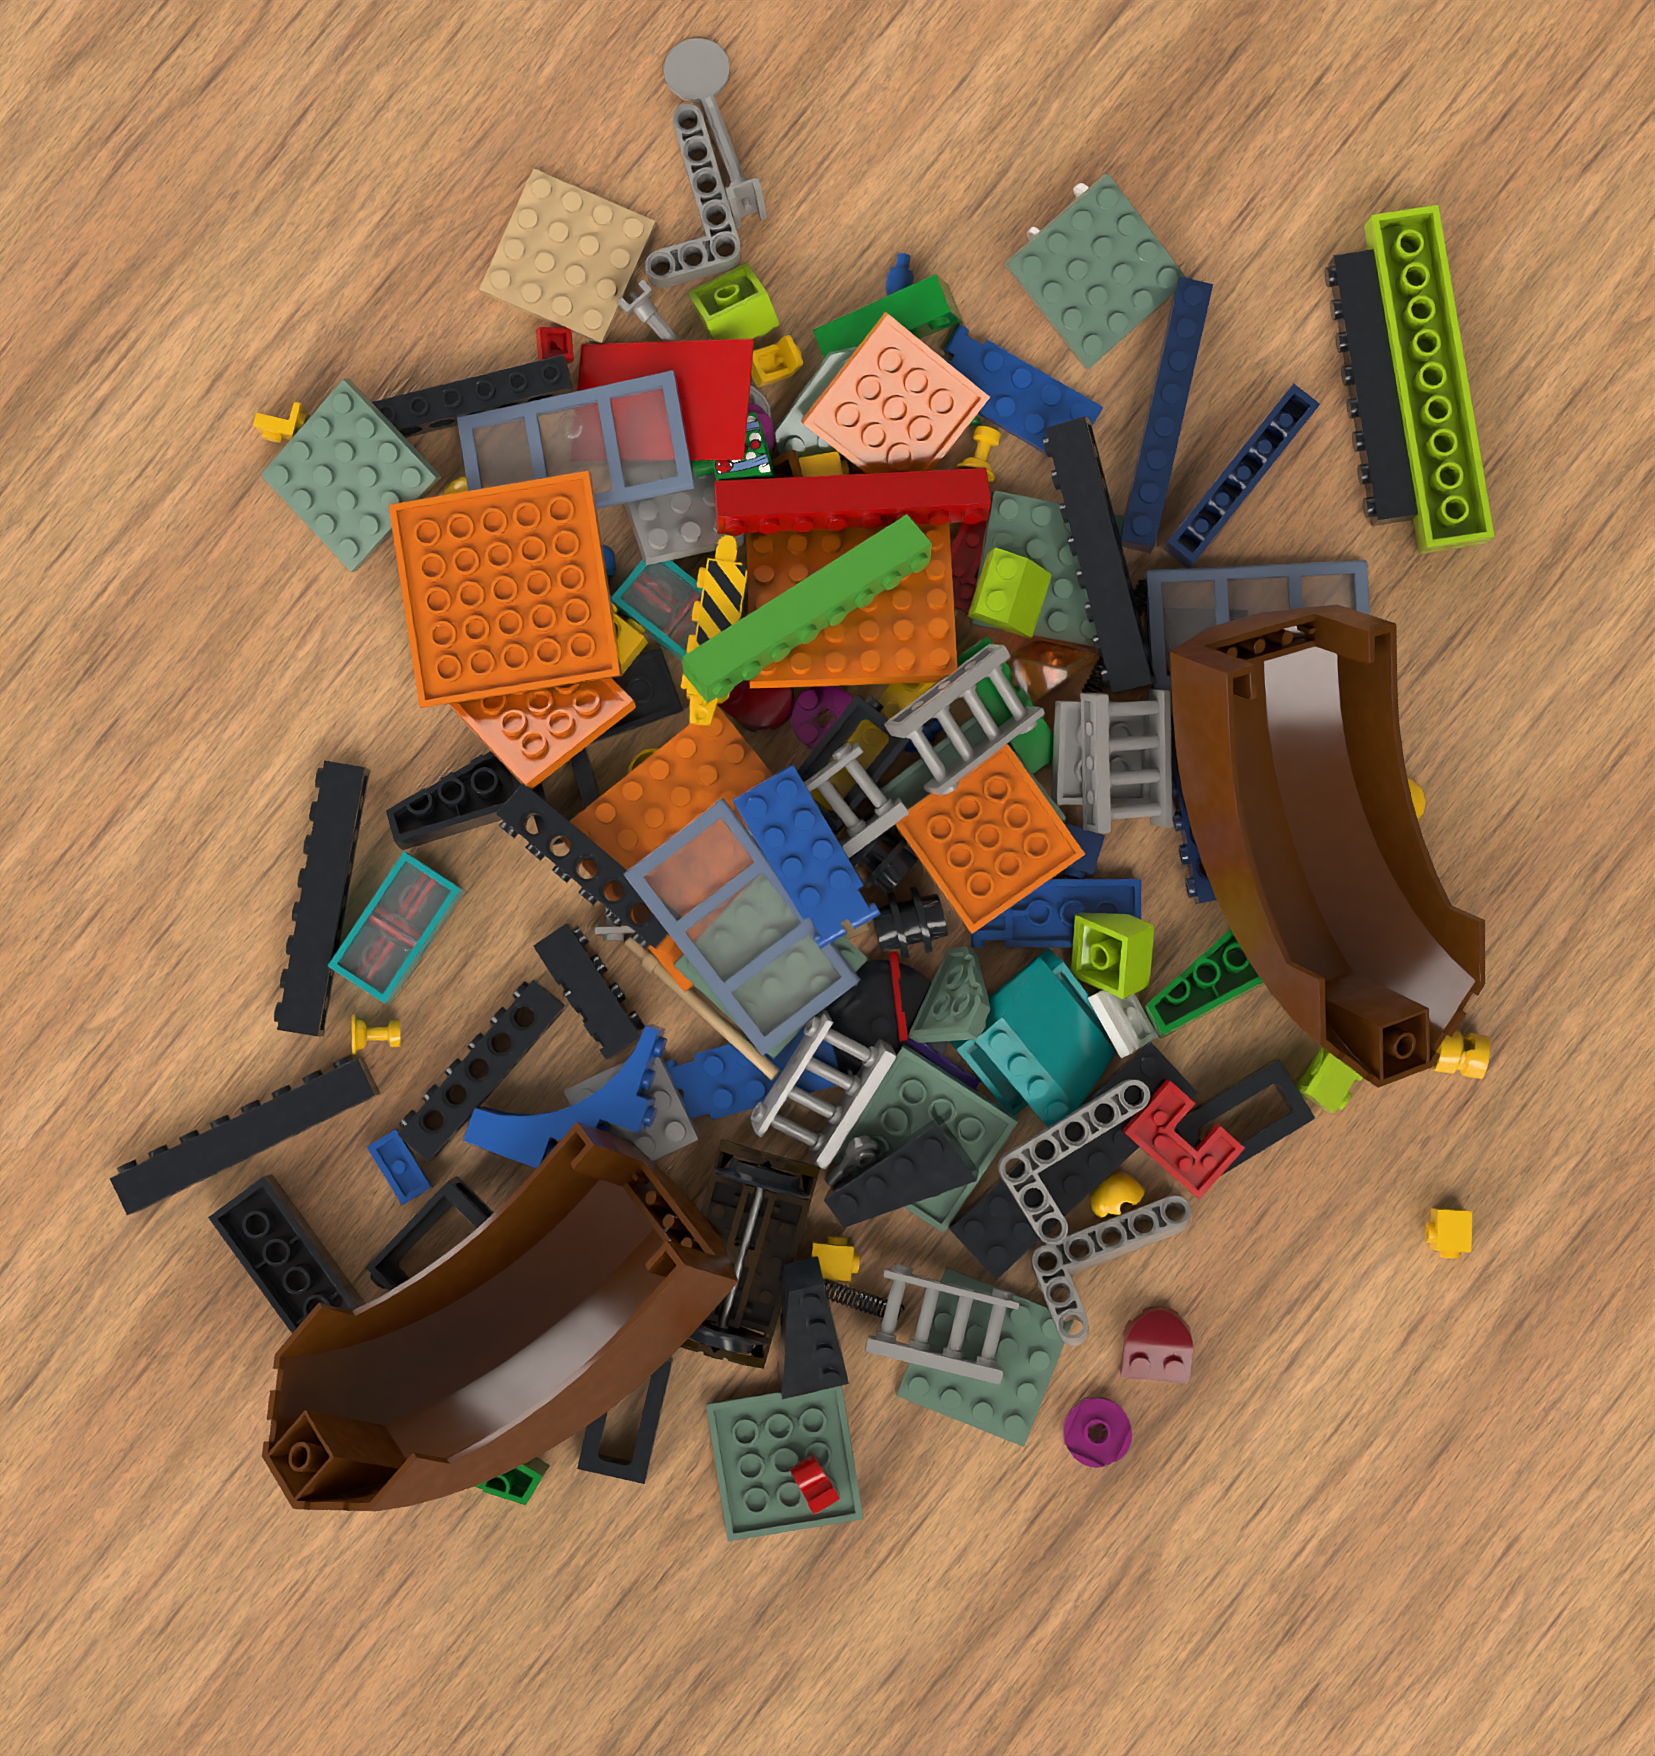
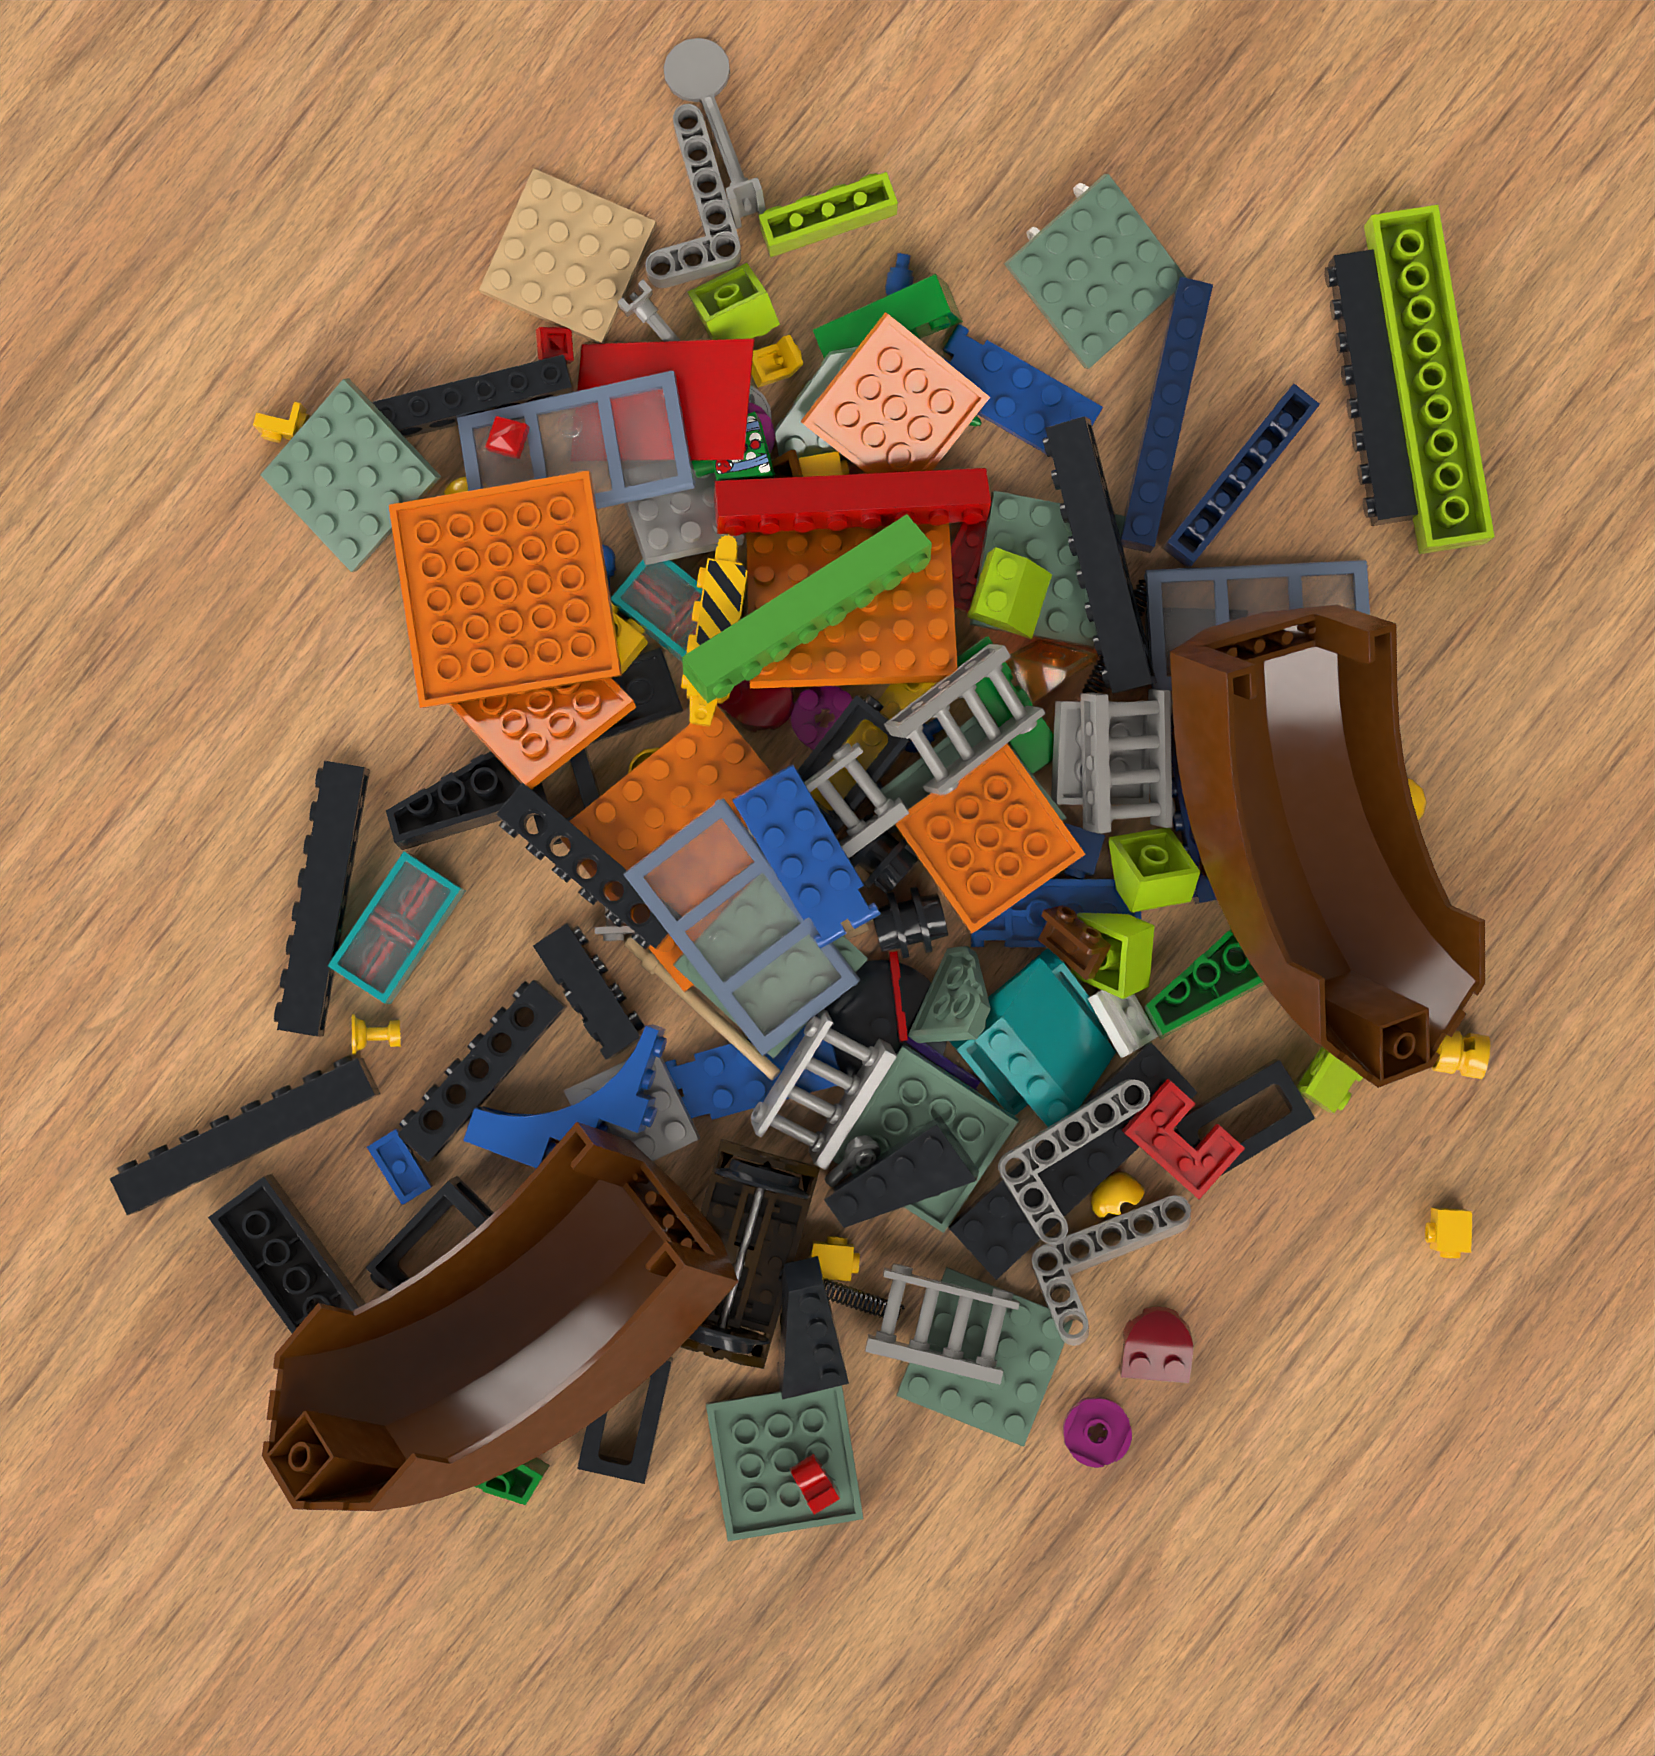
(507, 437): none -> red tile
(828, 213): none -> lime brick
(986, 438): yellow piece -> none
(1073, 941): none -> reddish brown bracket
(1152, 869): none -> lime slope

